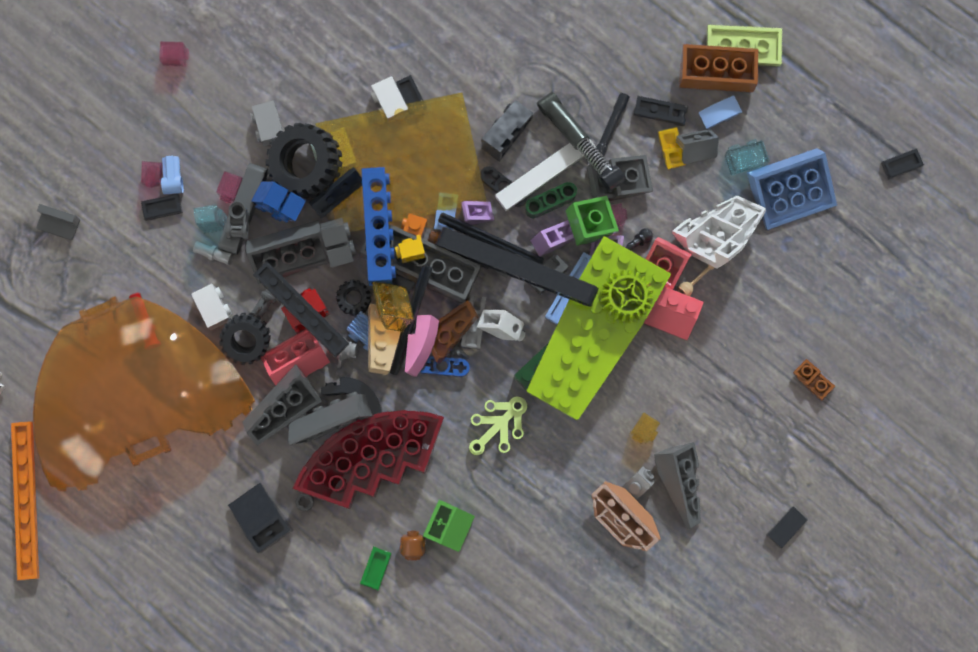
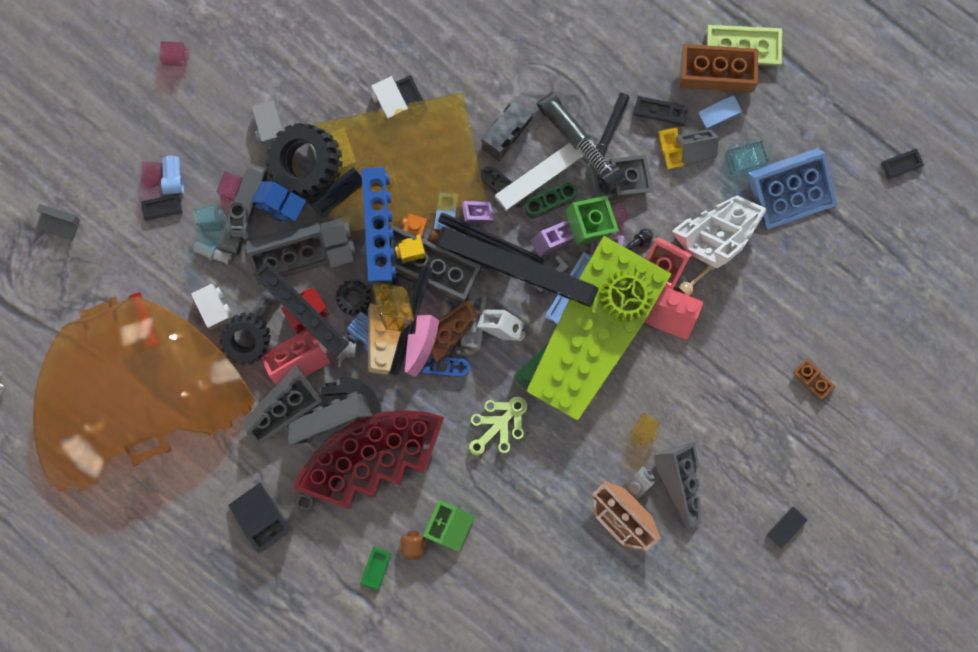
(25, 501): orange plate -> none

